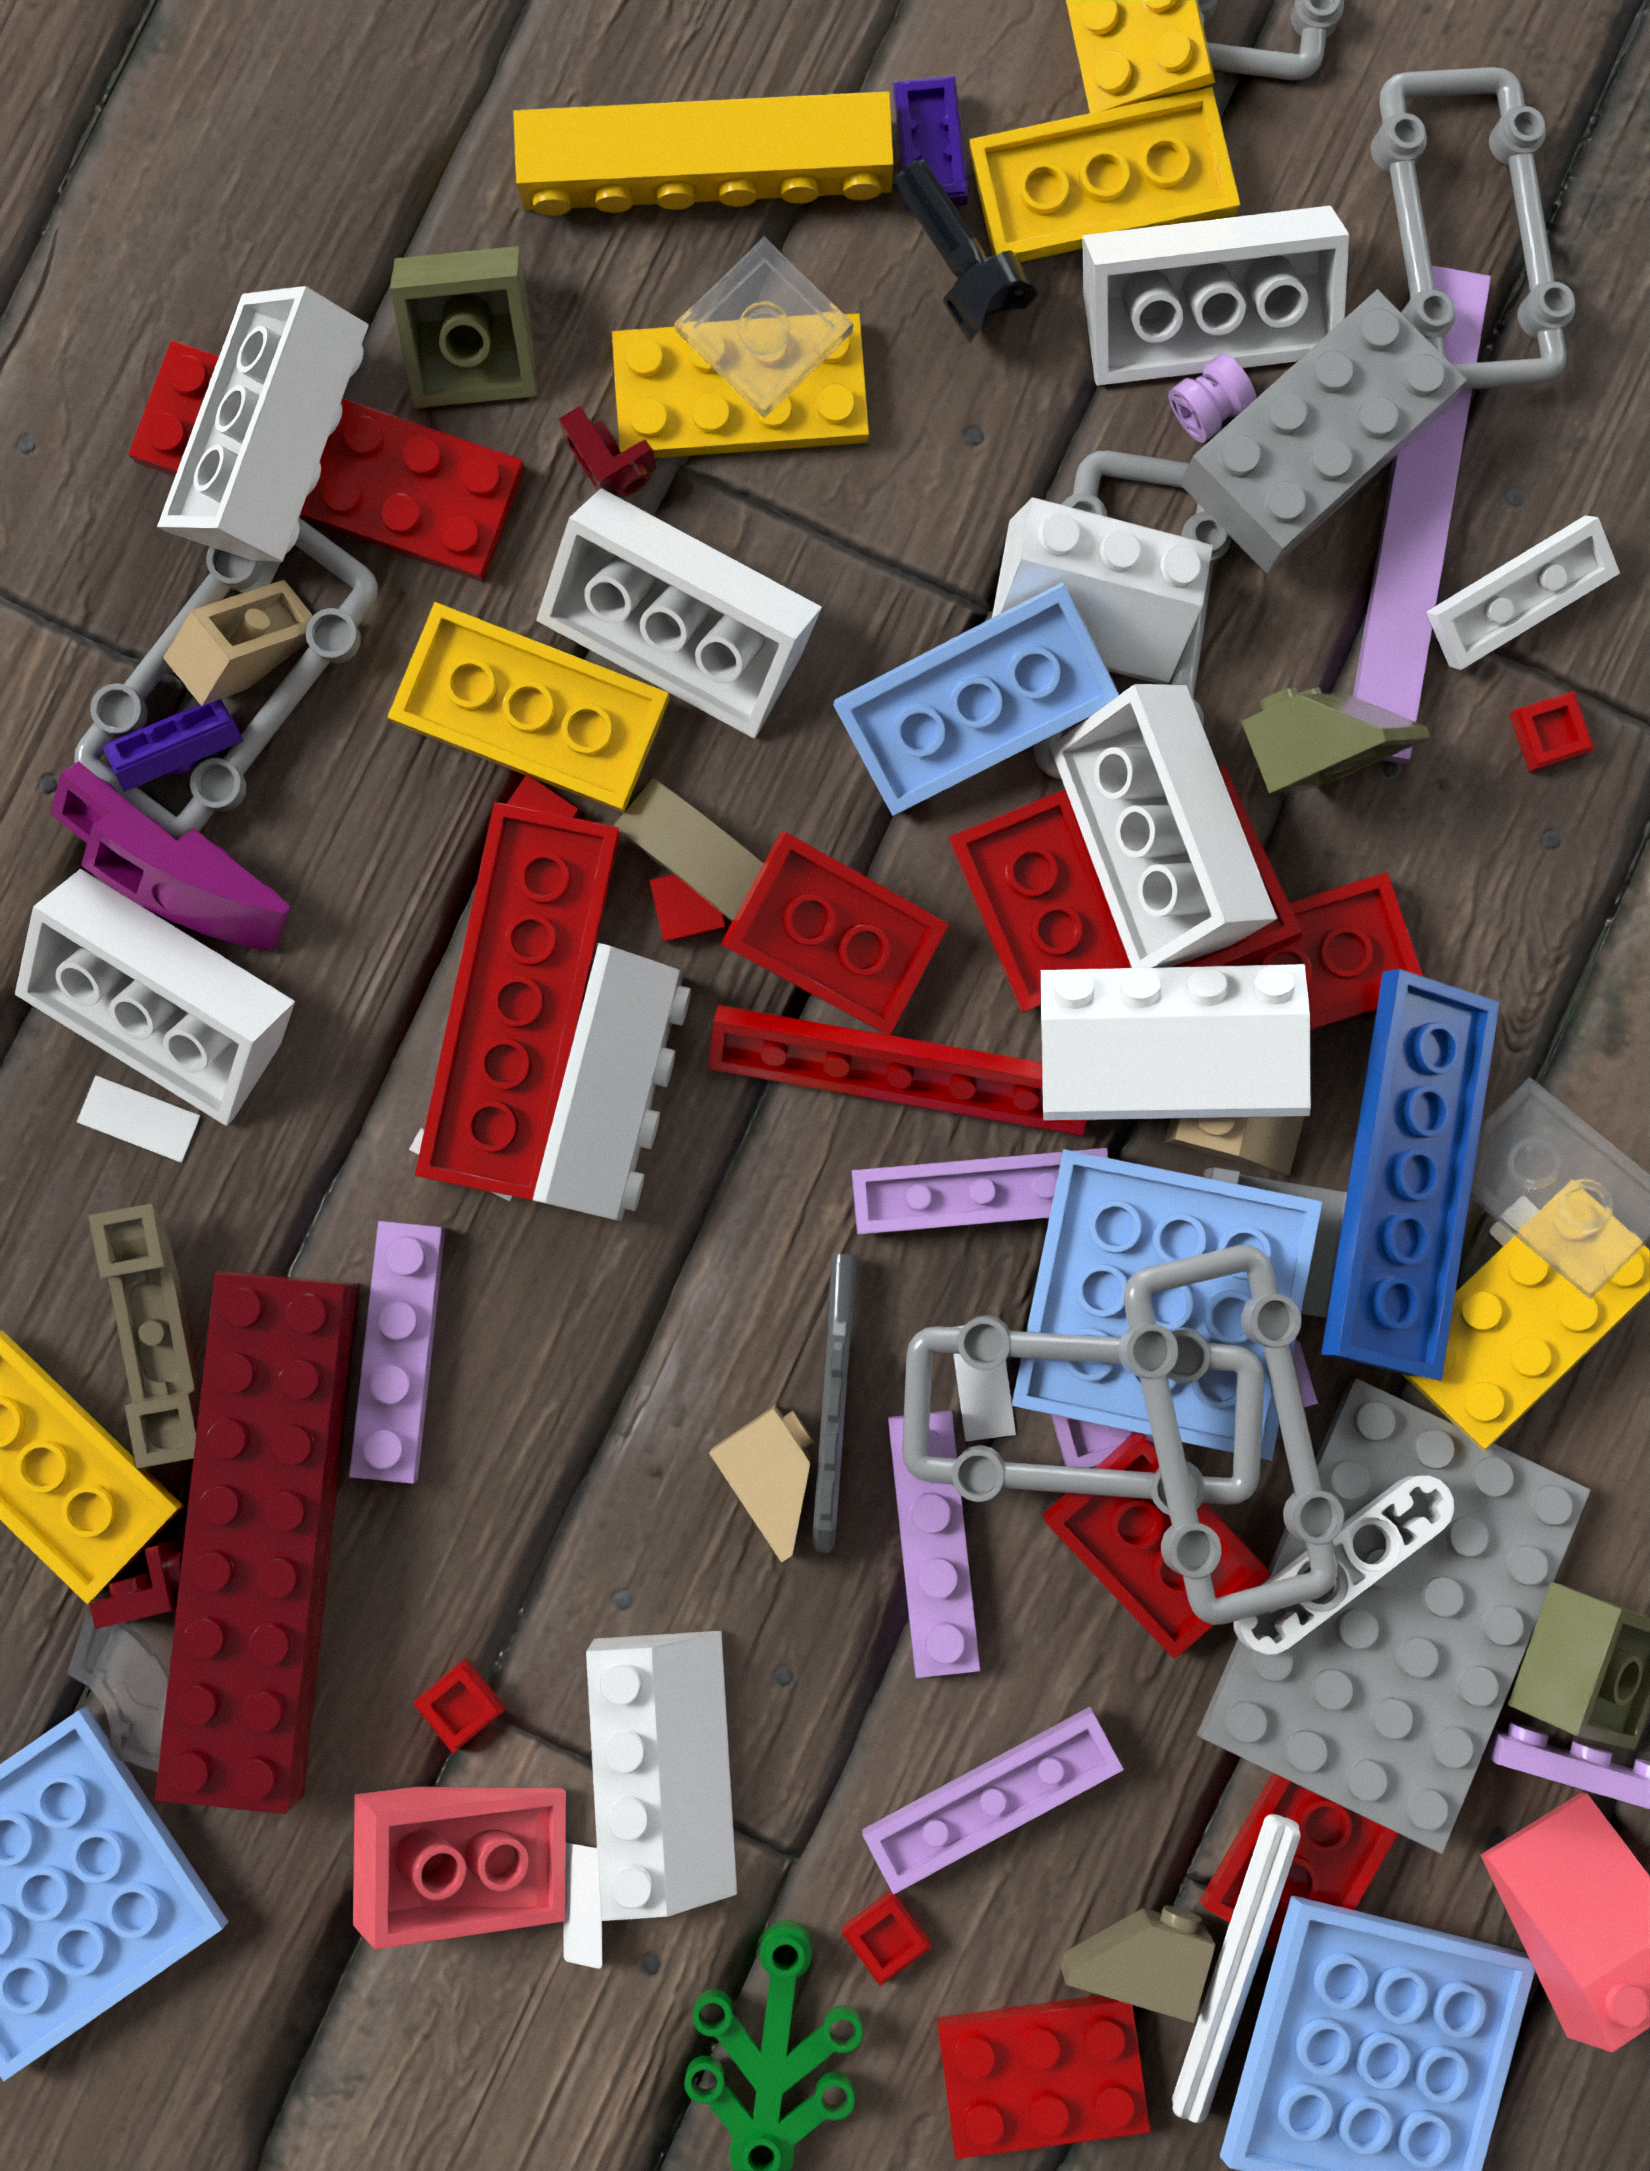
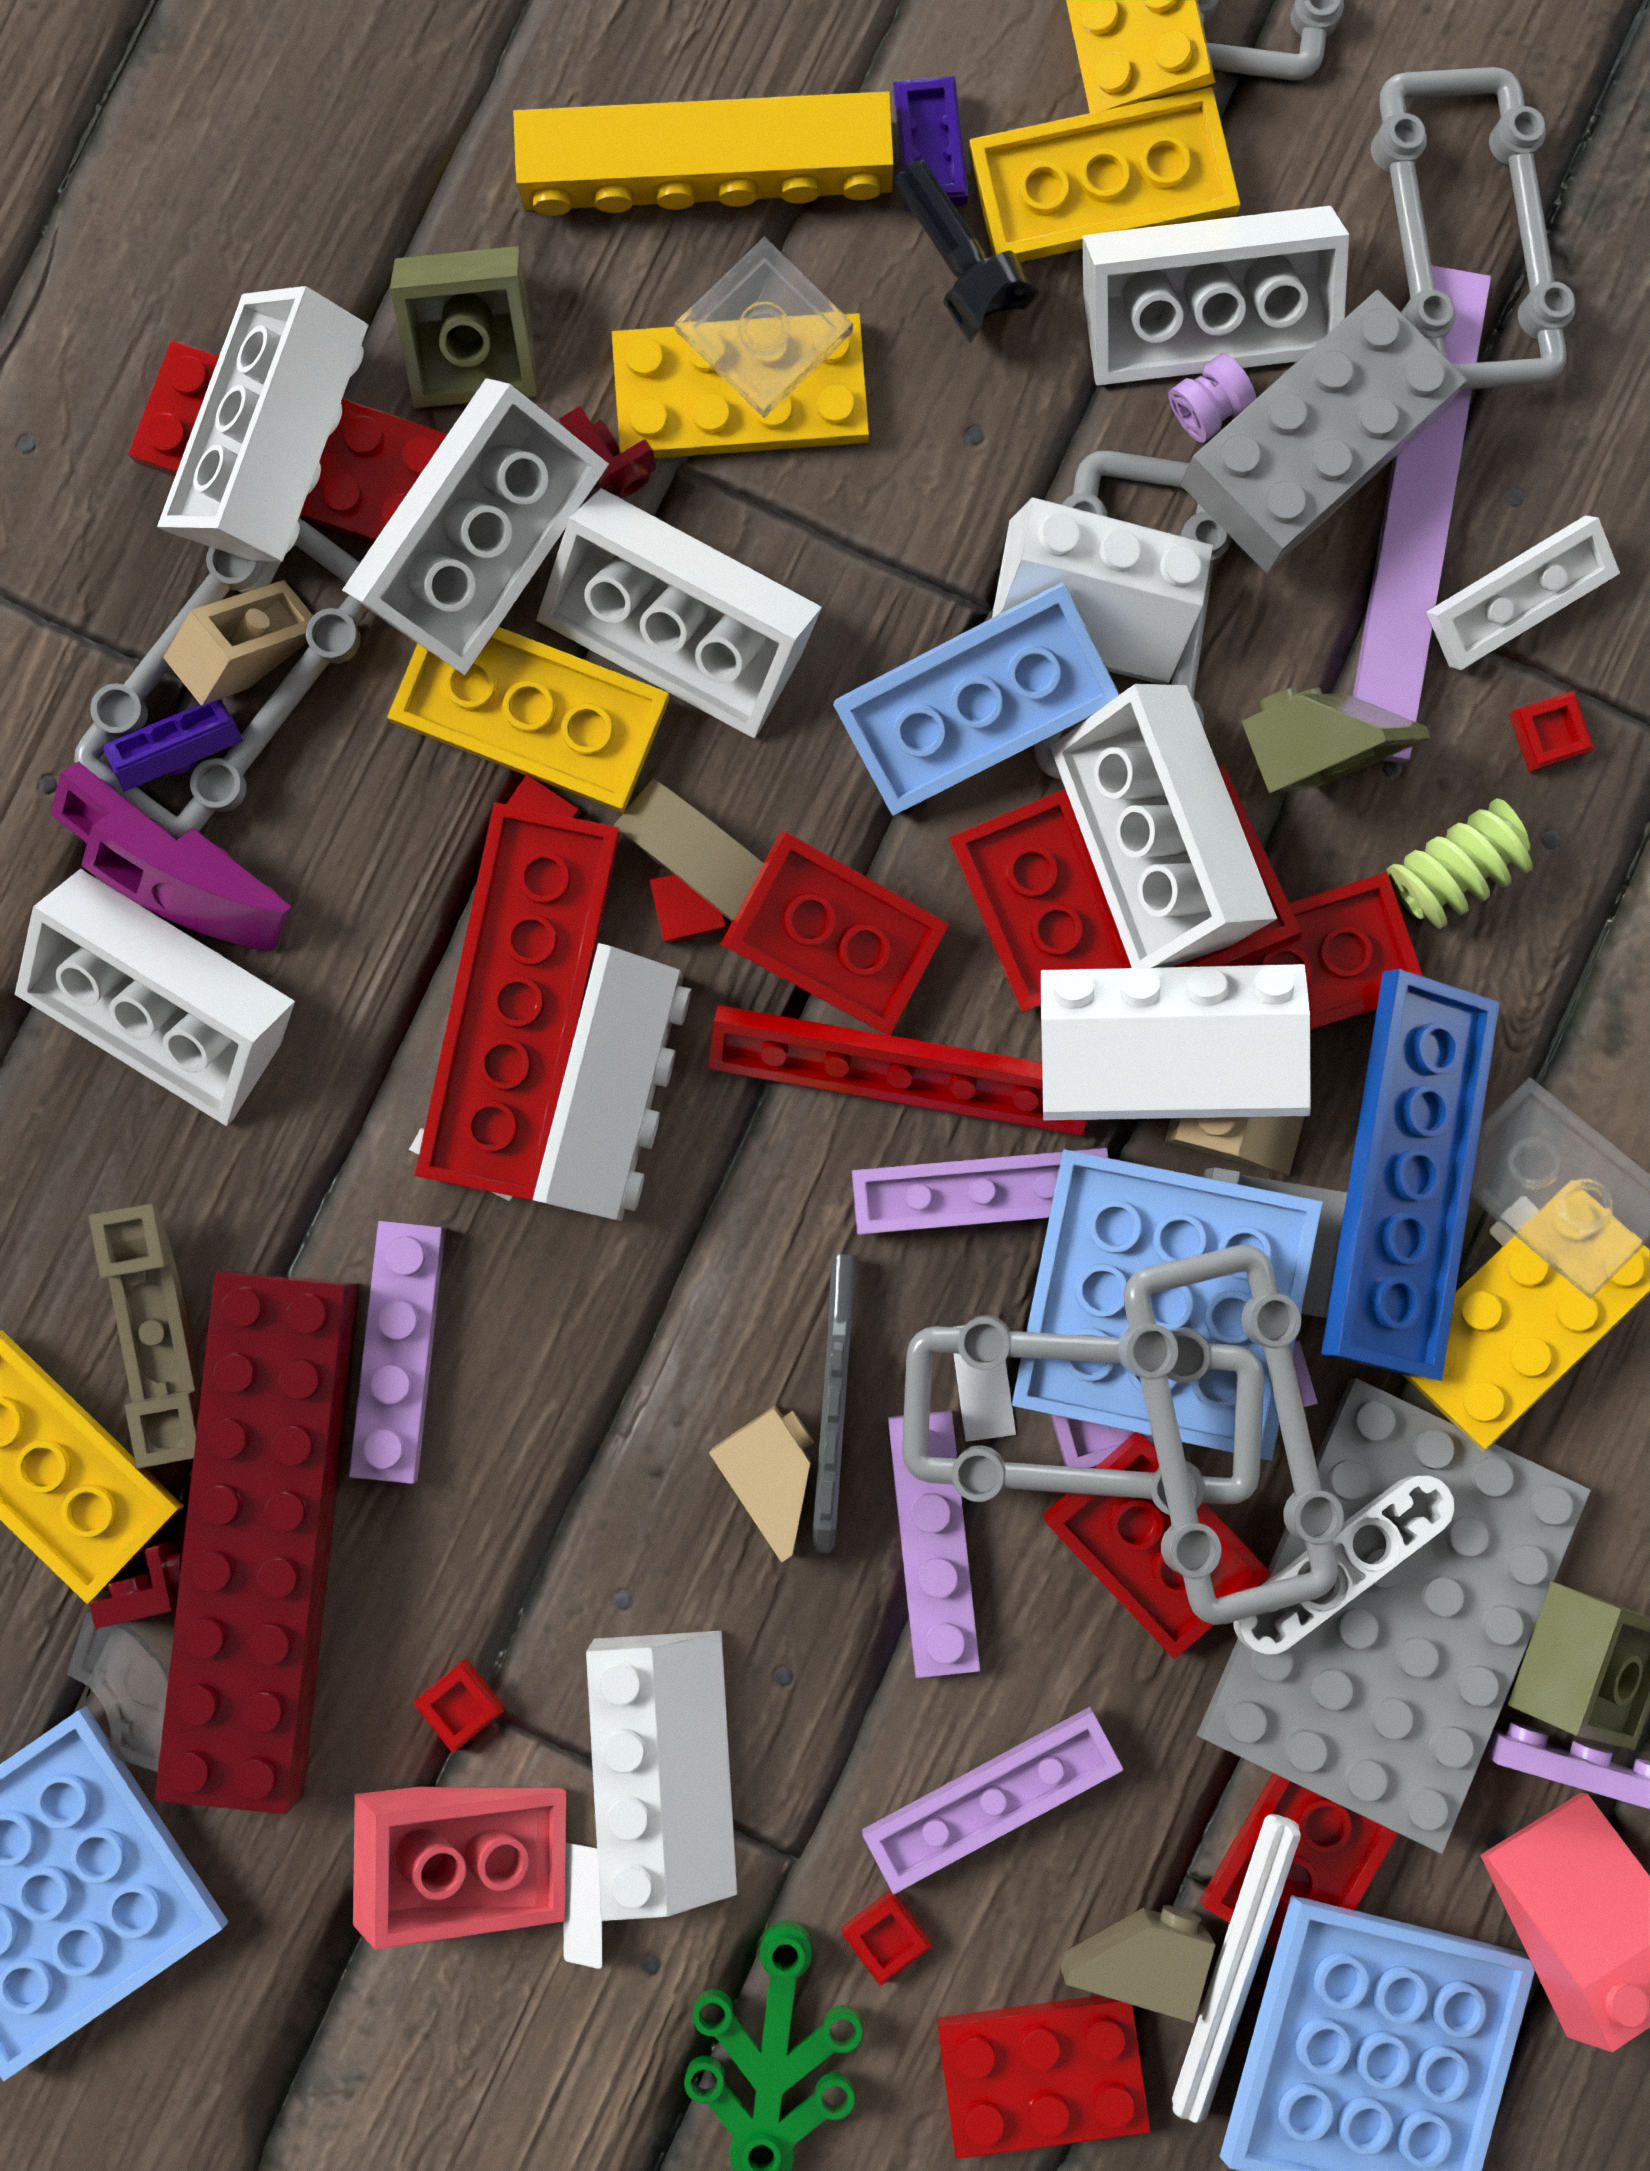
(138, 1118): white sticker -> none
(476, 524): none -> white slope
(1462, 863): none -> yellowish green piece

